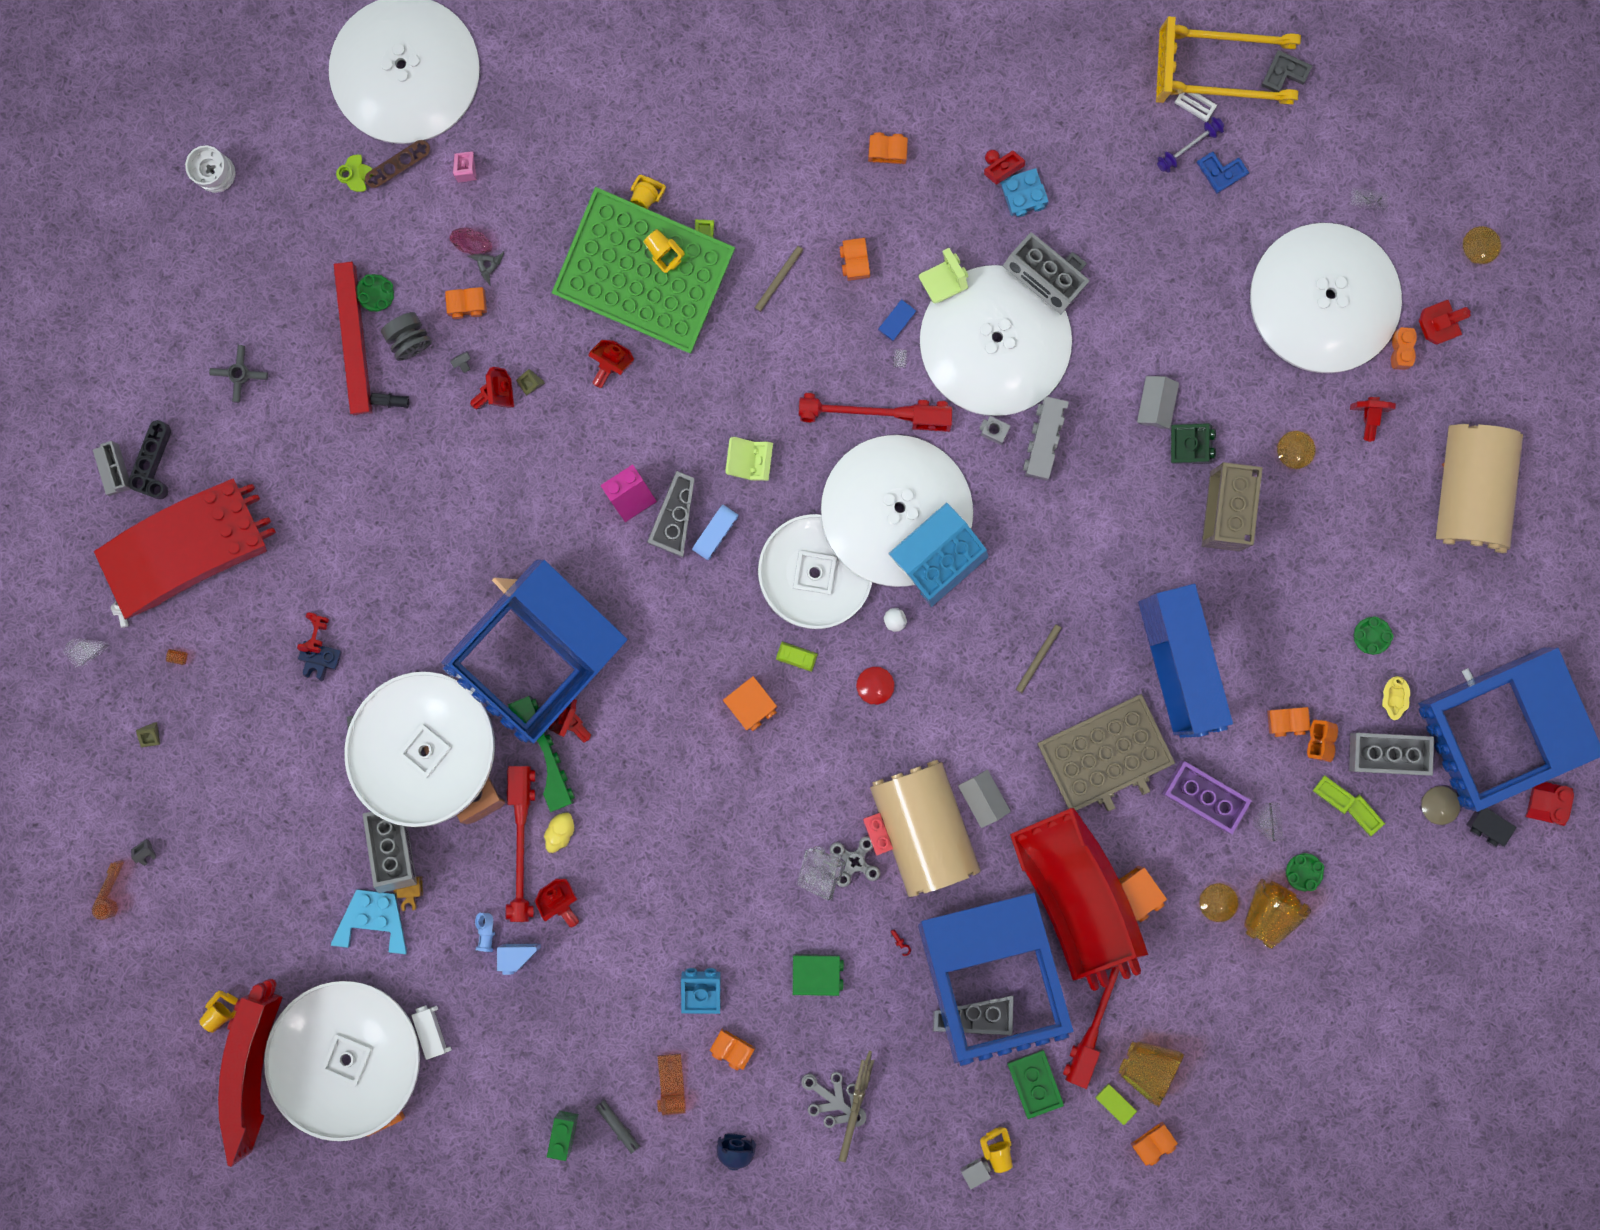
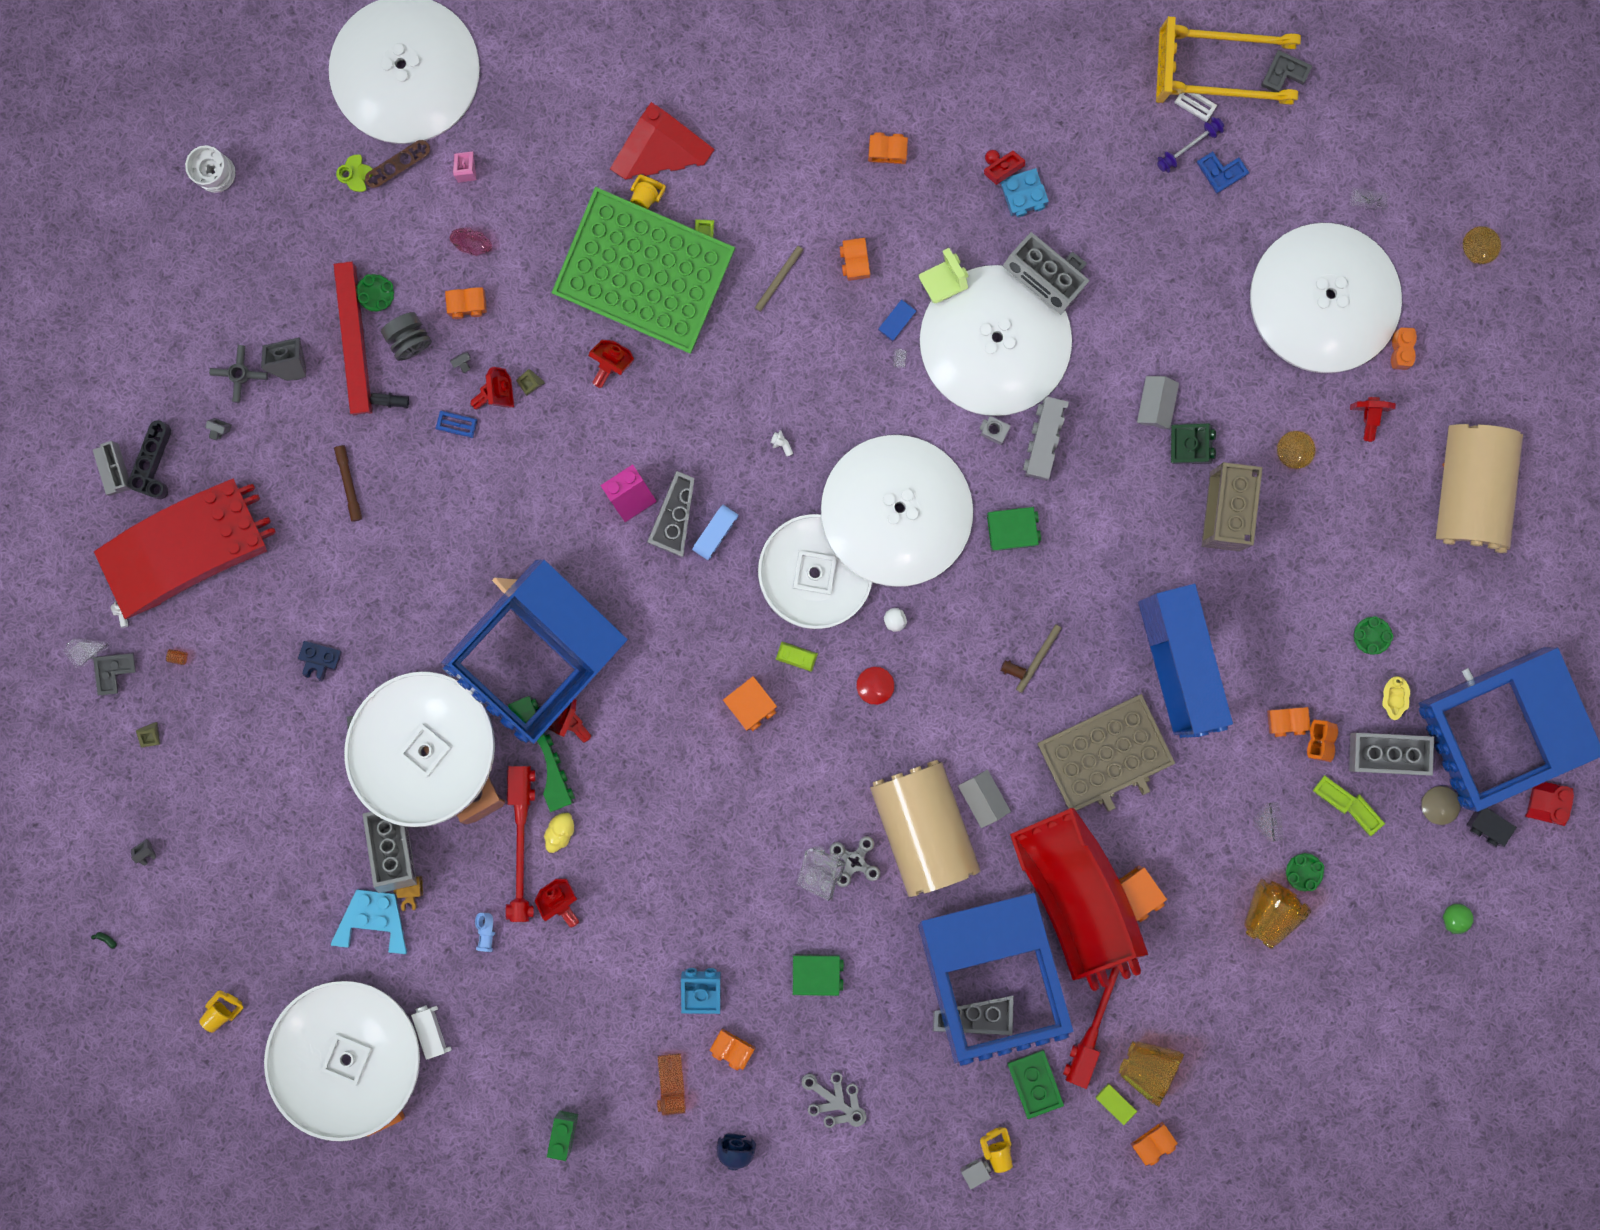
(103, 906): clear orange door -> none
(105, 938): none -> dark green piece
(106, 669): none -> dark grey plate
(217, 428): none -> dark grey tile
(242, 1070): red hinge -> none
(284, 359): none -> dark grey slope
(309, 645): red piece -> none
(343, 462): none -> reddish brown piece
(472, 428): none -> blue tile
(486, 271): dark grey piece -> none
(513, 956): light blue slope -> none
(618, 1127): dark grey pin -> none
(659, 145): none -> red slope
(660, 246): yellow piece -> none
(749, 459): yellowish green bracket -> none
(779, 440): none -> white plate
(859, 1093): dark tan piece -> none
(877, 834): coral hinge -> none
(900, 942): red hand -> none
(925, 416): red bar -> none
(939, 554): dark azure slope -> none
(1012, 669): none -> reddish brown pin
(1013, 529): none -> green brick
(1206, 797): medium lavender brick -> none
(1218, 902): clear yellow dish -> none
(1441, 322): red piece -> none
(1458, 918): none -> bright green hair

